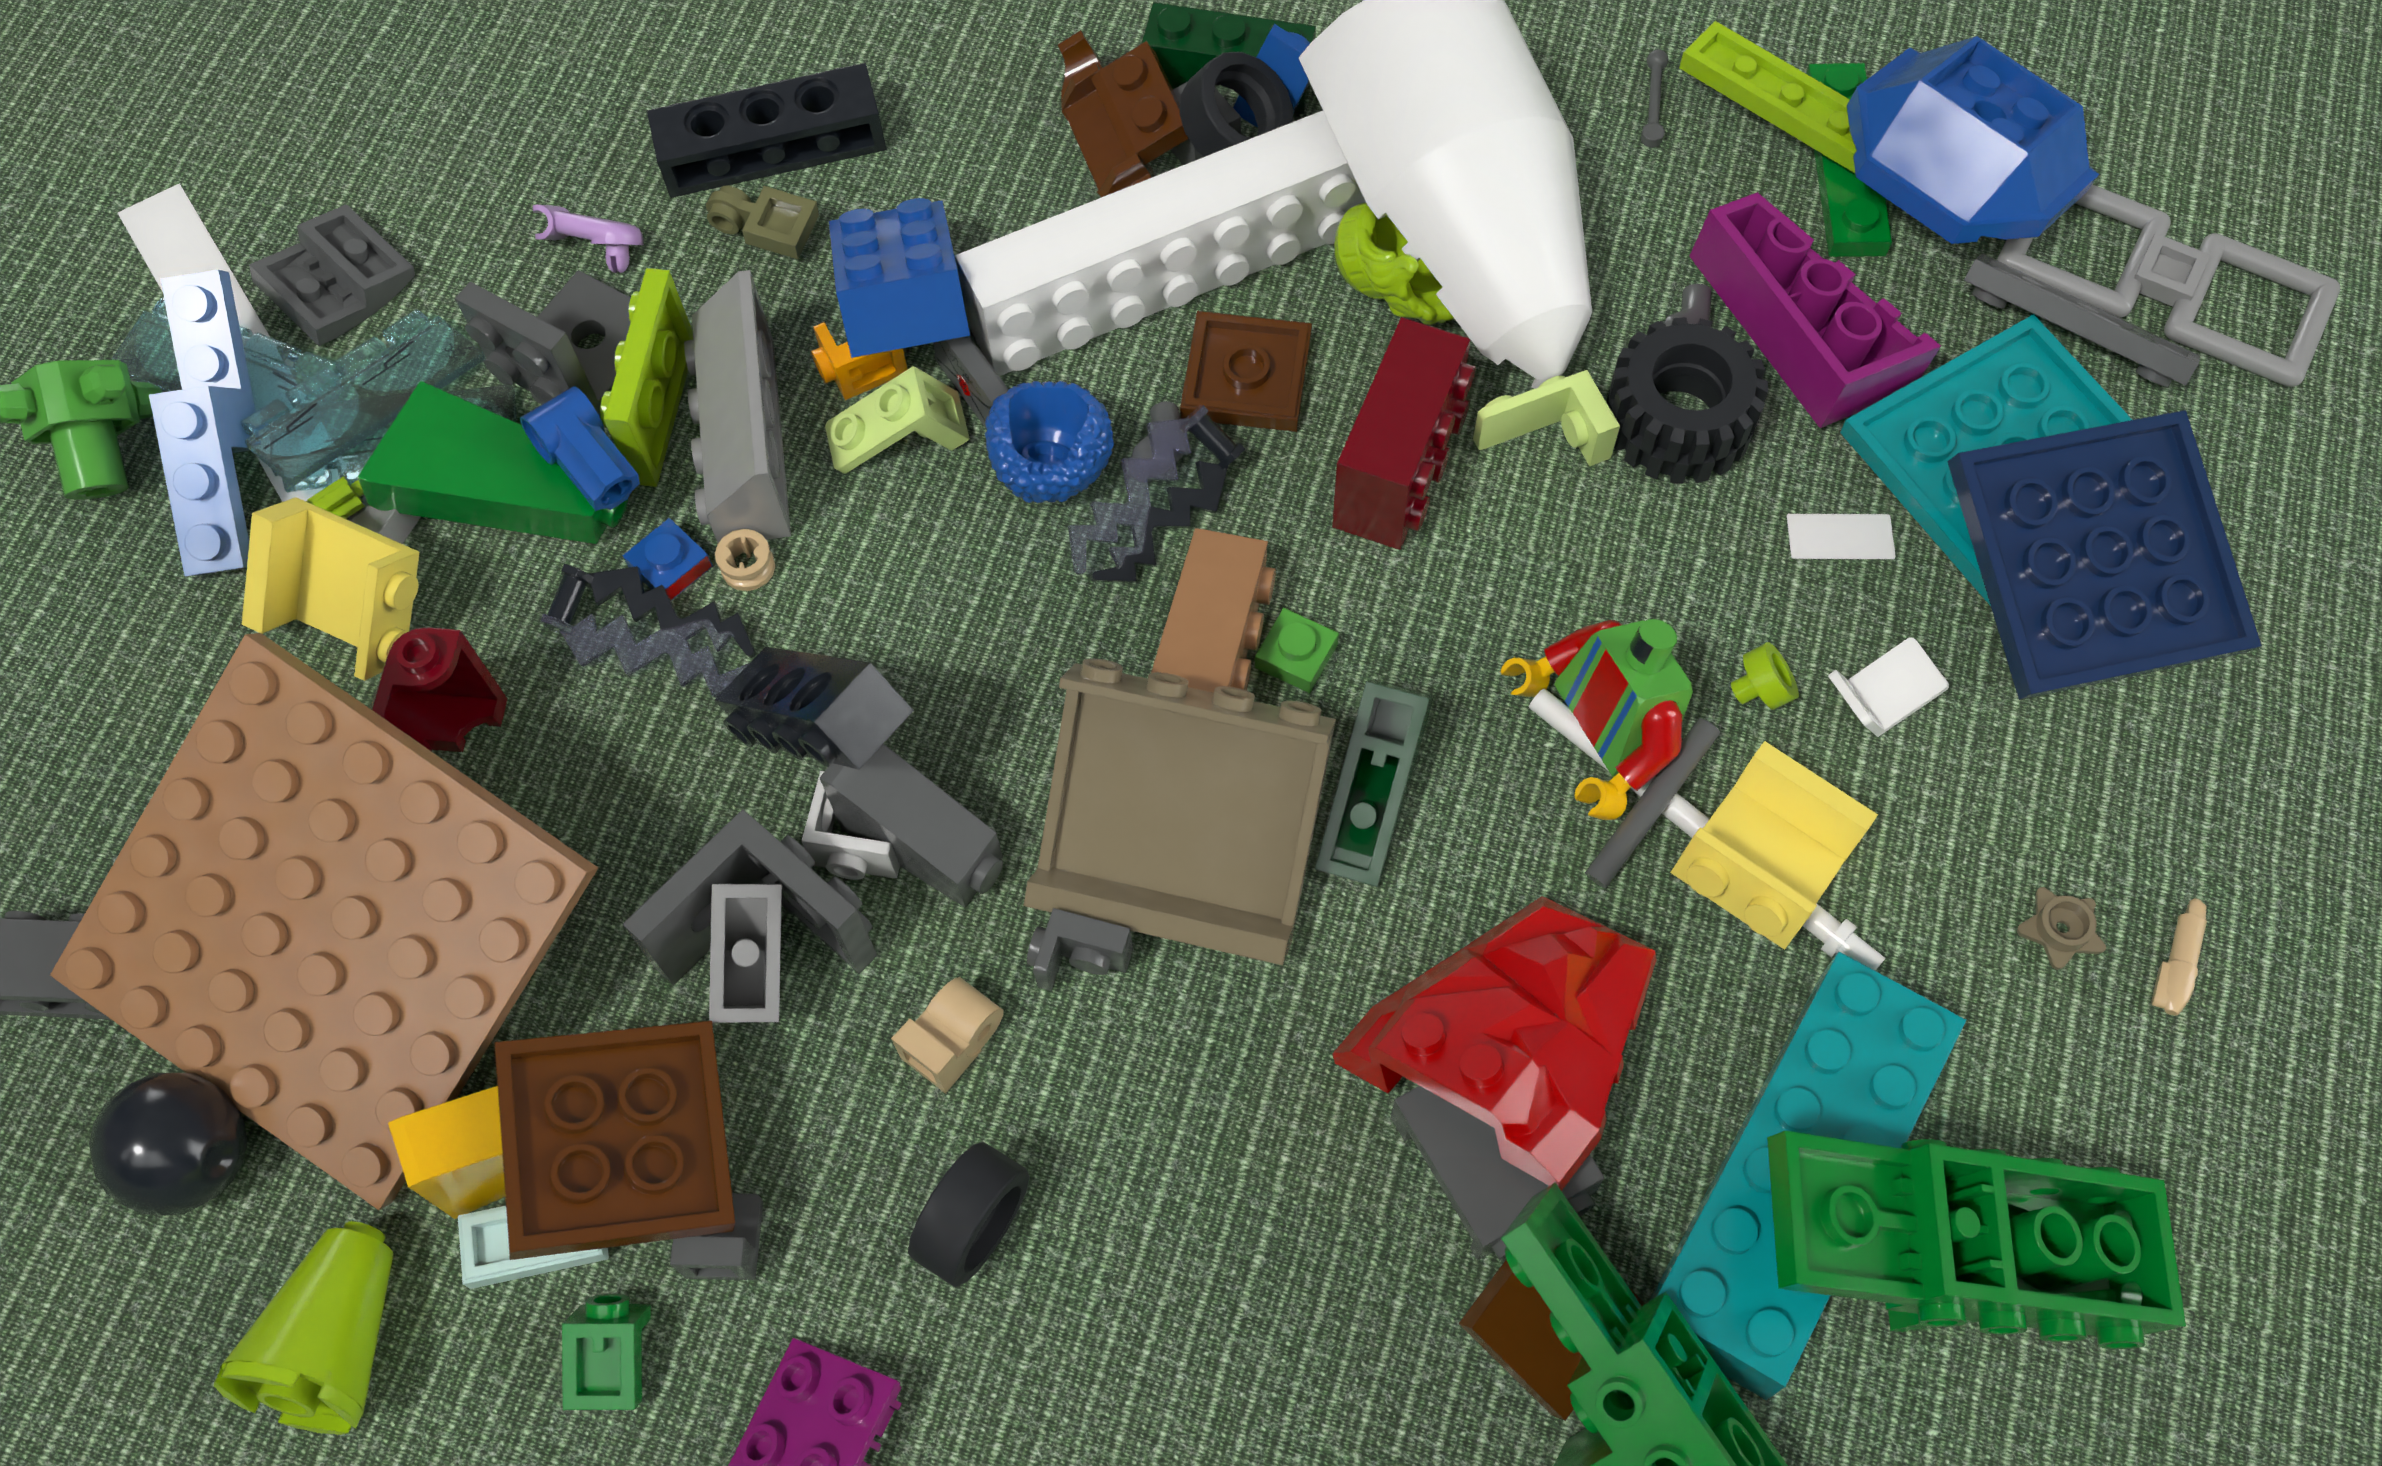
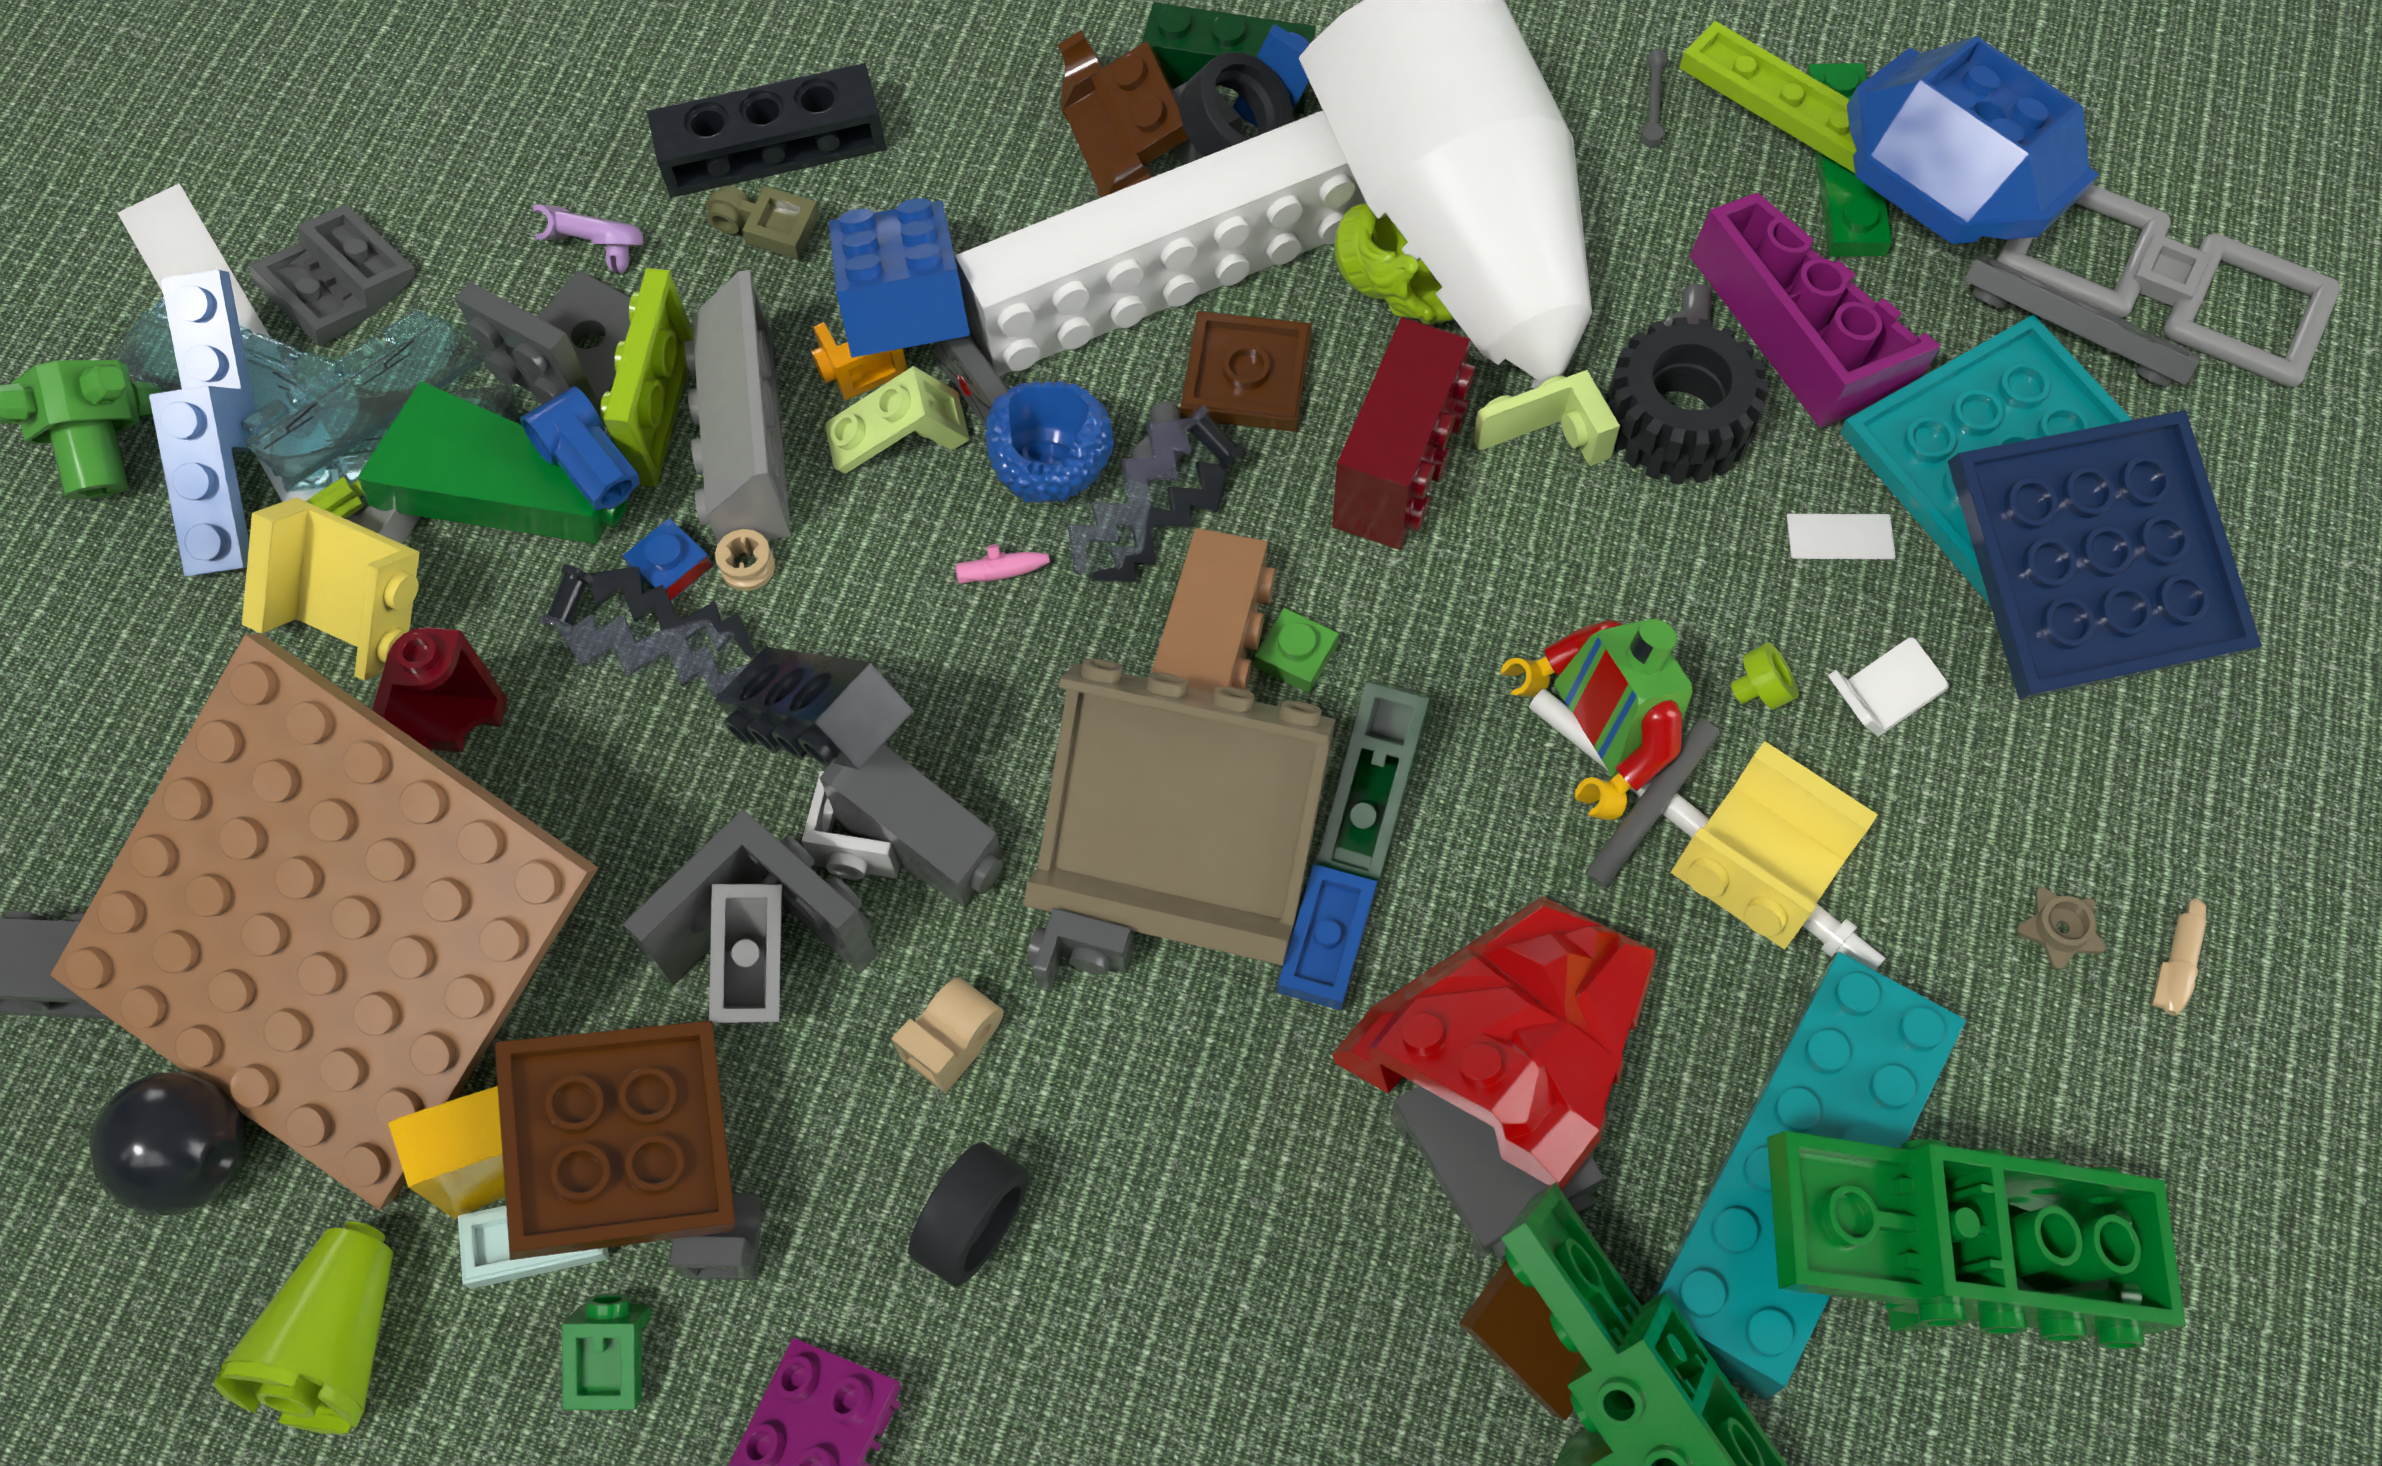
(999, 565): none -> bright pink helmet
(1327, 937): none -> blue plate

